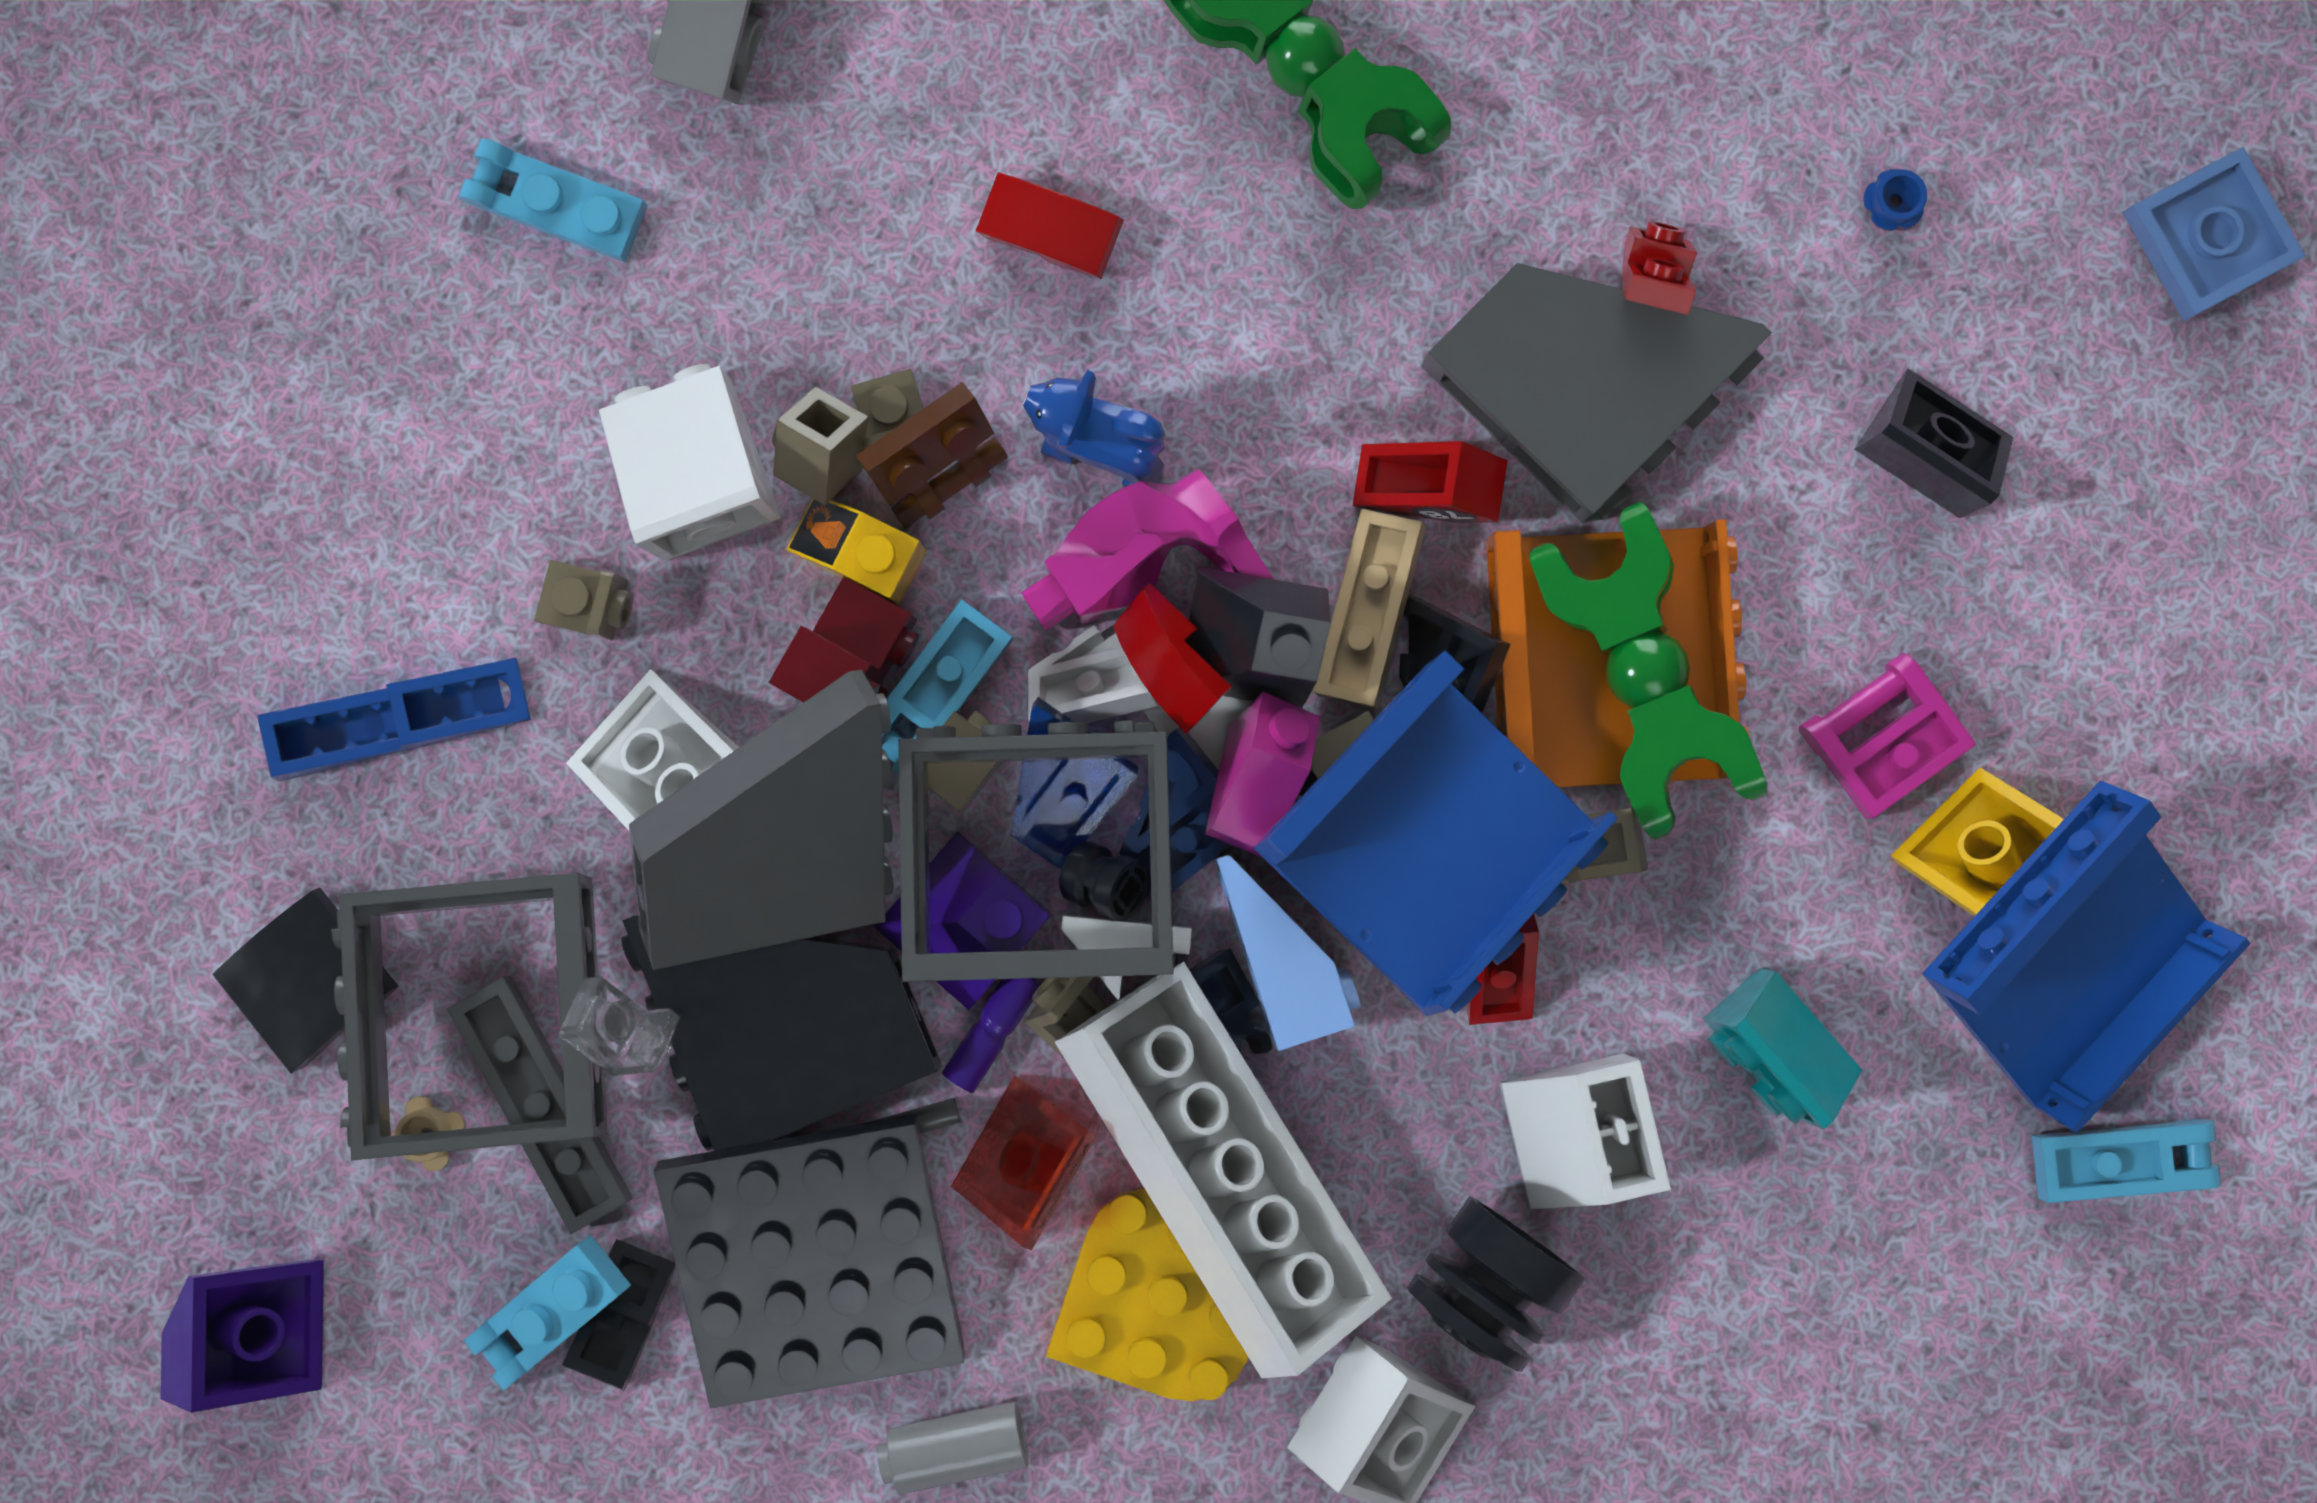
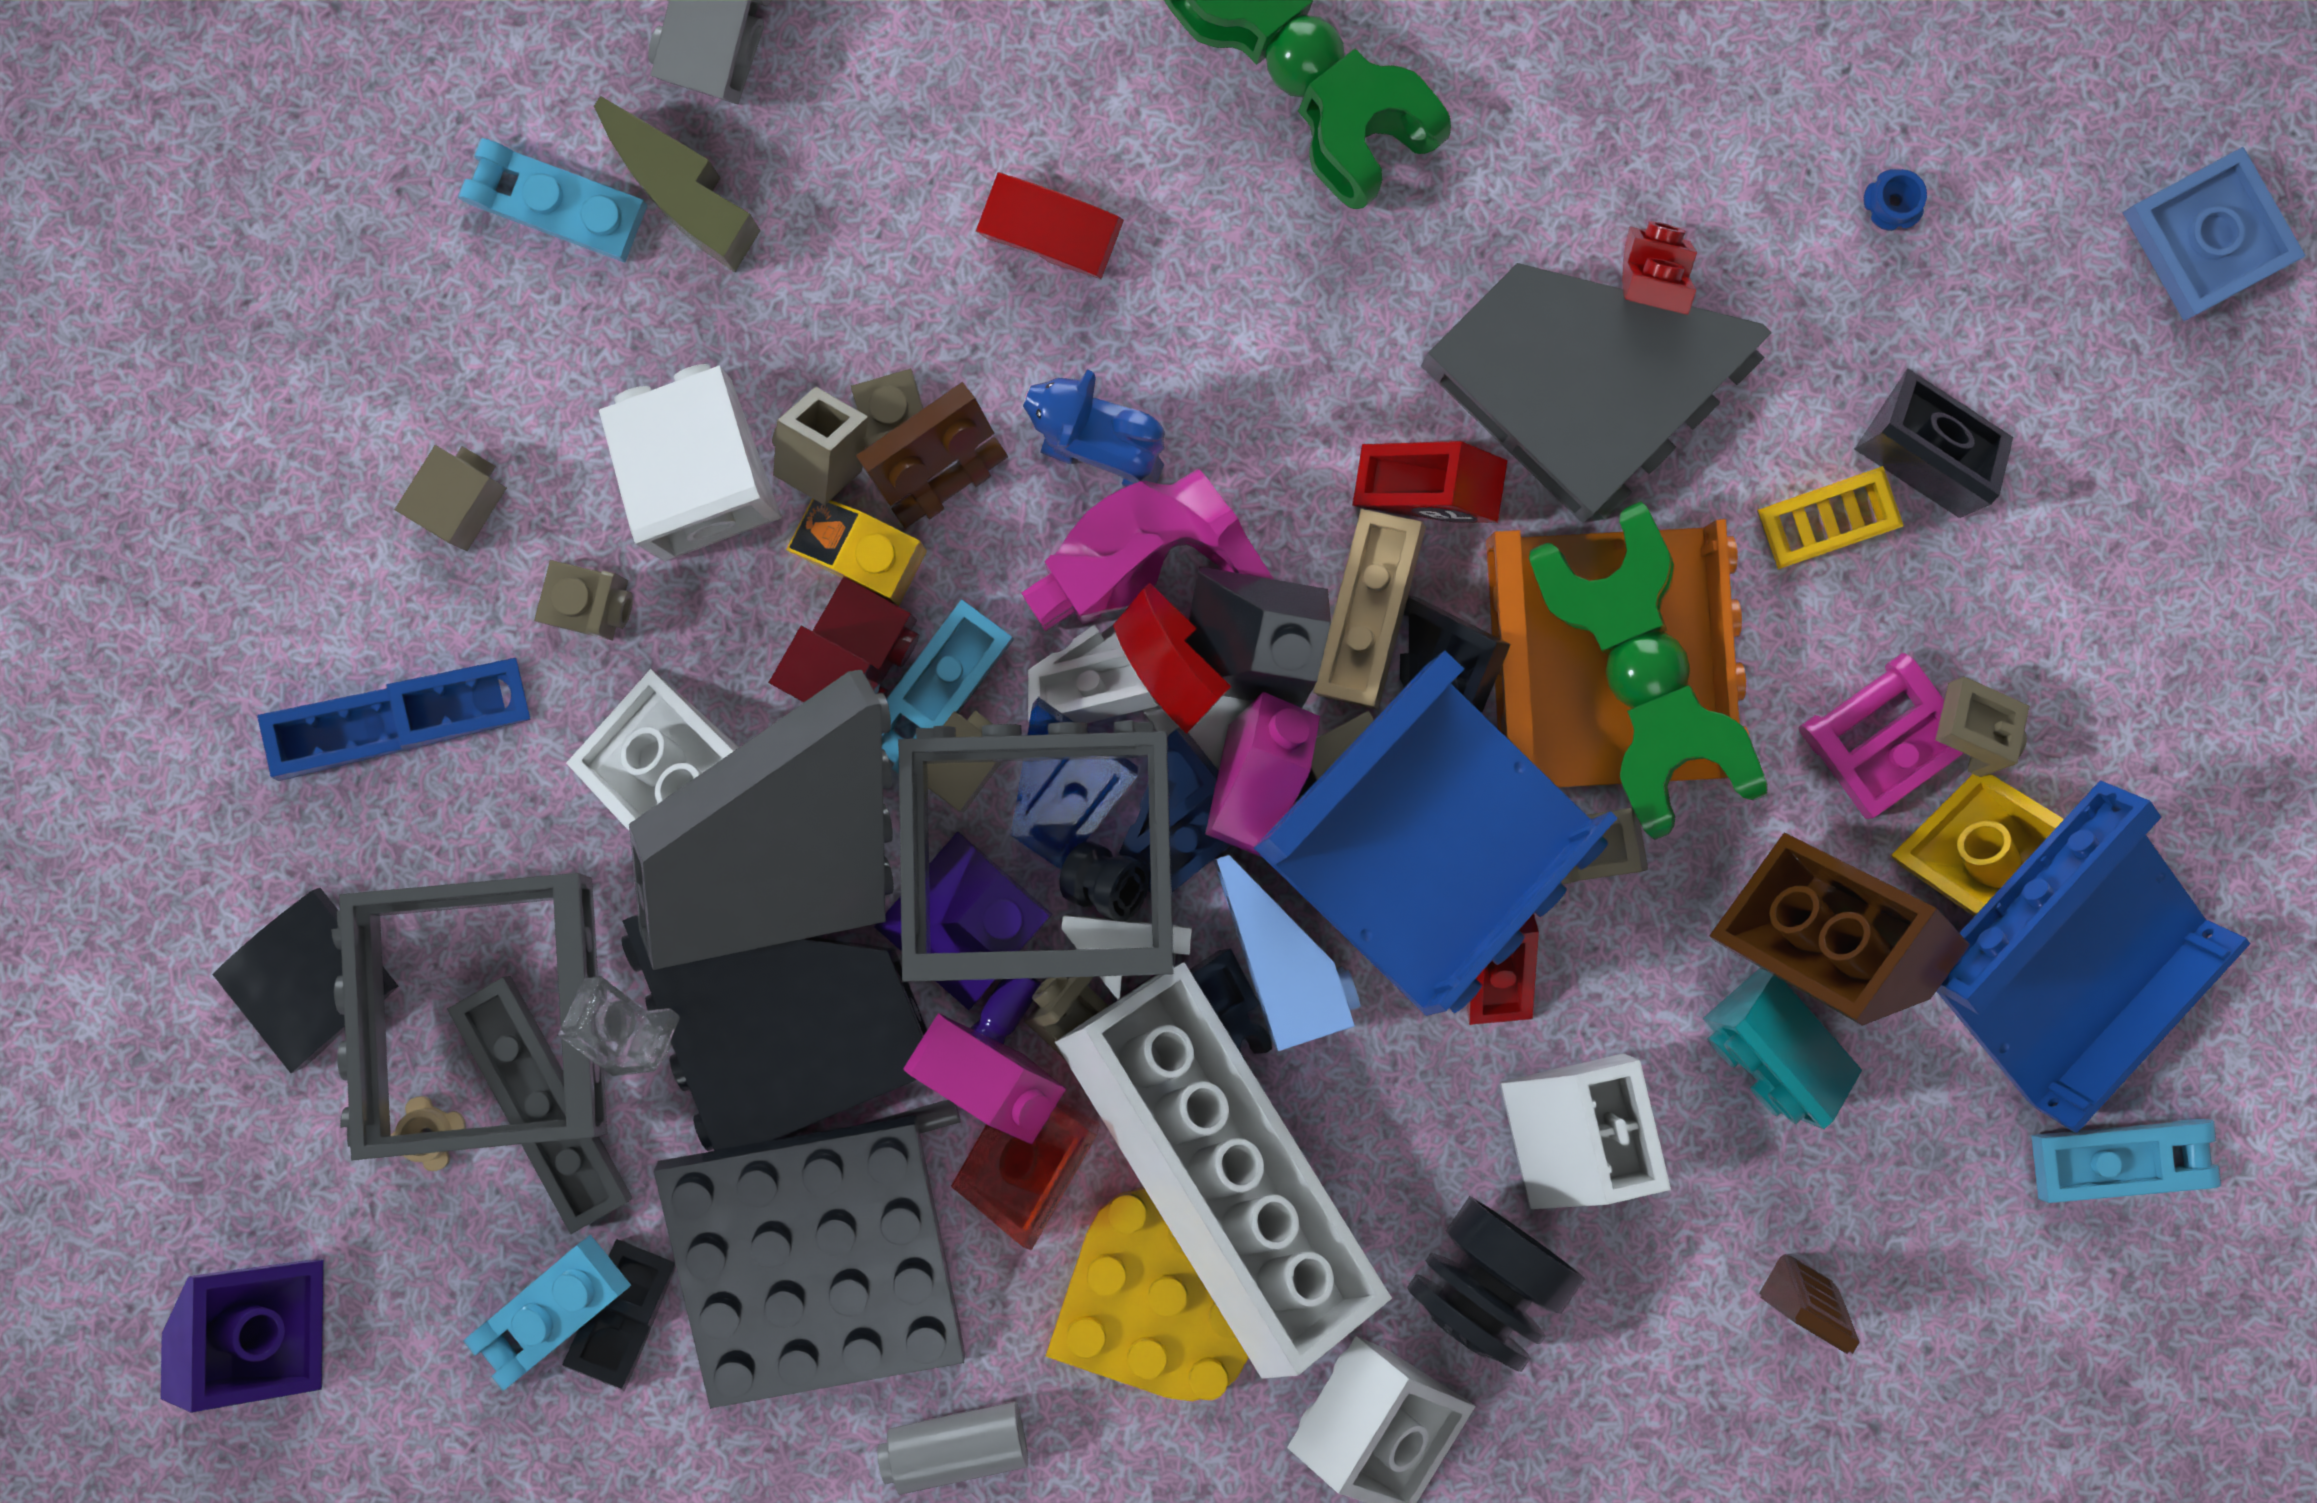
(452, 496): none -> dark tan brick
(680, 185): none -> olive slope
(985, 1078): none -> dark pink slope
(1810, 1302): none -> reddish brown slope
(1840, 933): none -> reddish brown slope
(1881, 501): none -> yellow slope
(1983, 725): none -> dark tan bracket

